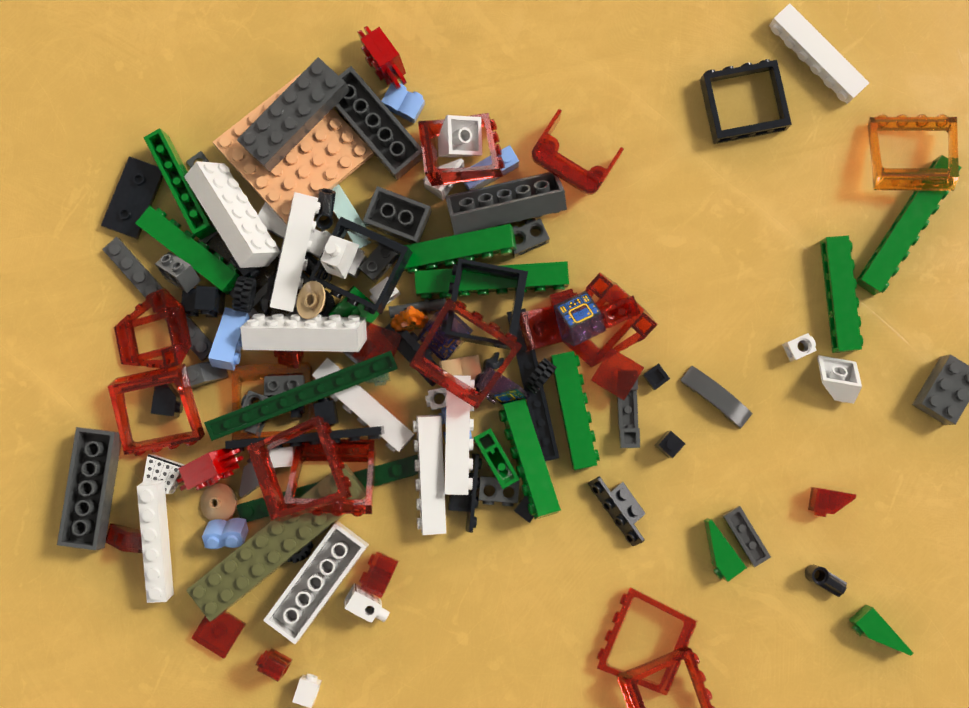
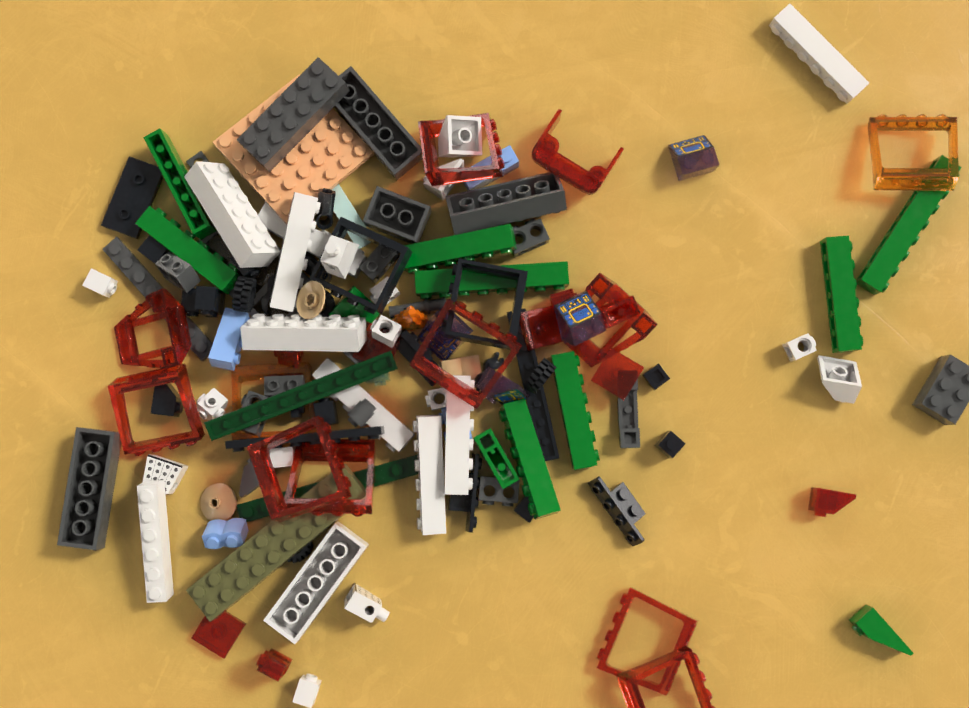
(100, 283): none -> white brick
(124, 538): clear red slope -> none
(153, 249): none -> black brick
(204, 374): dark grey slope -> none
(209, 469): red brick -> none
(211, 405): none -> white brick
(361, 413): none -> dark grey brick
(379, 573): clear red brick -> none
(382, 56): red brick -> none
(387, 338): none -> white brick
(403, 102): light blue brick -> none
(693, 157): none -> slope
(717, 396): dark grey slope -> none
(721, 136): black window -> none
(723, 556): green slope -> none
(746, 536): dark grey plate -> none
(826, 580): black piece -> none

